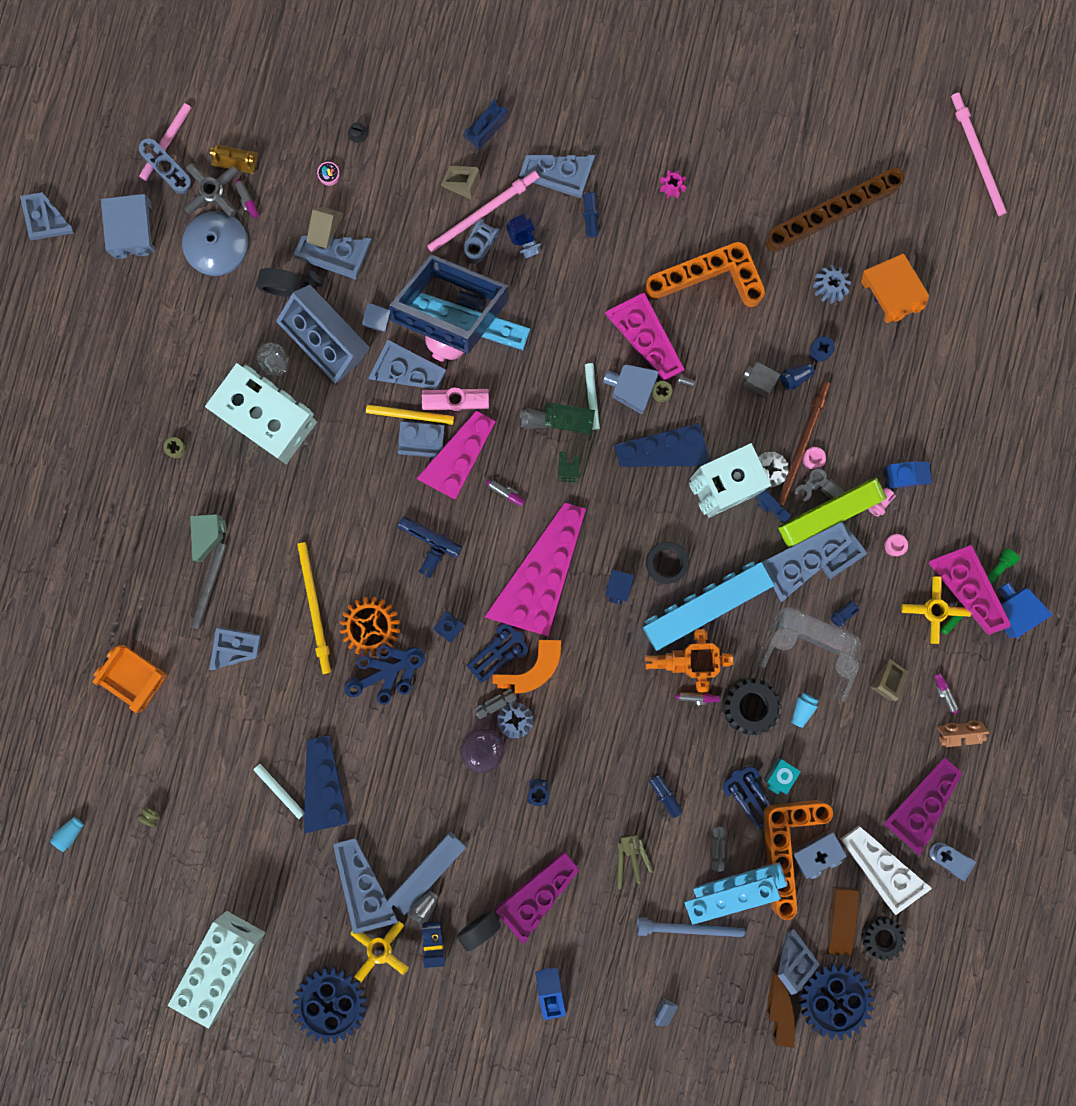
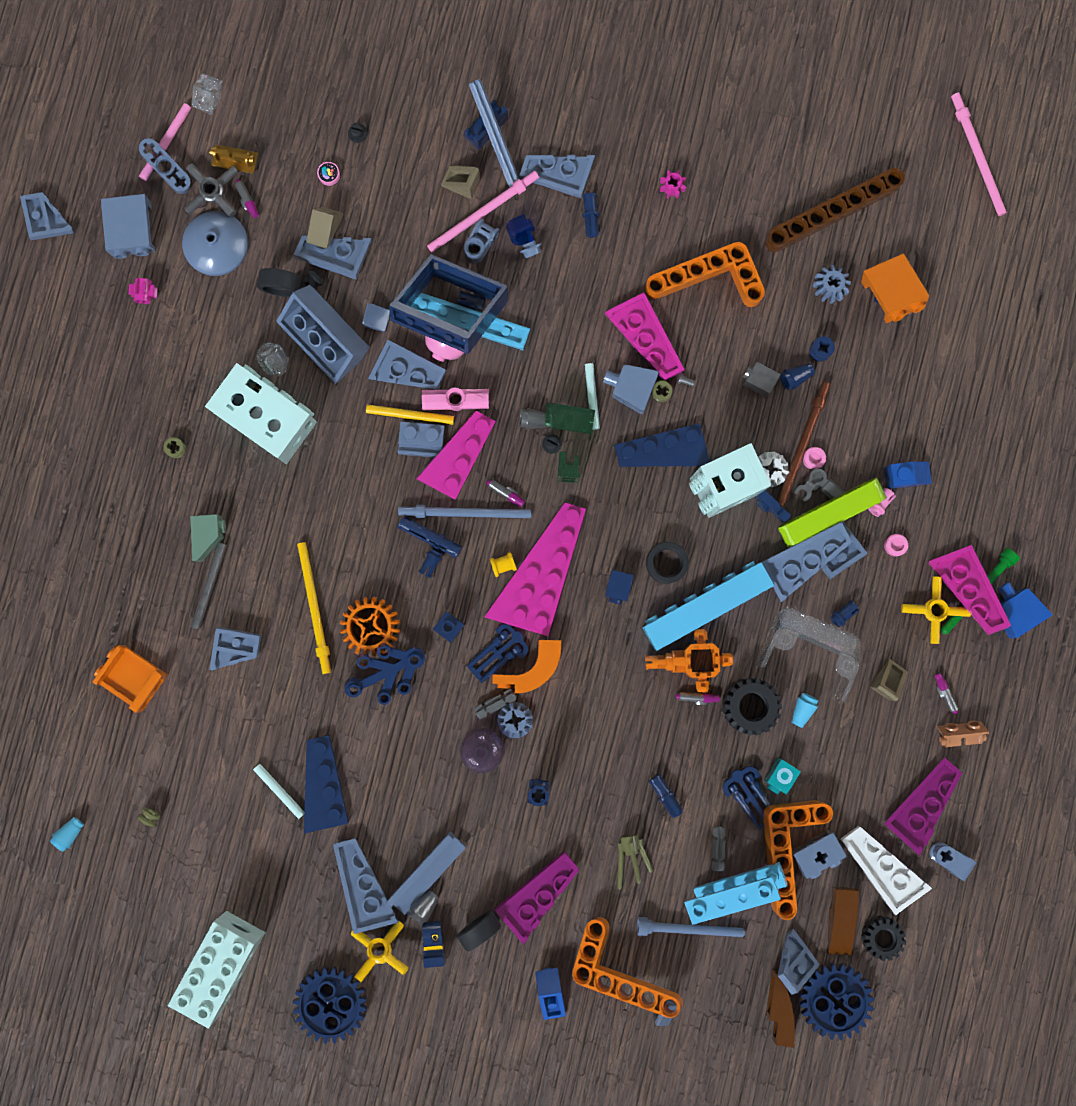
(142, 291): none -> dark pink gear
(206, 93): none -> clear brick
(421, 511): none -> sand blue bar
(494, 131): none -> sand blue axle
(503, 564): none -> yellow bush
(552, 444): none -> black piece
(617, 978): none -> orange beam

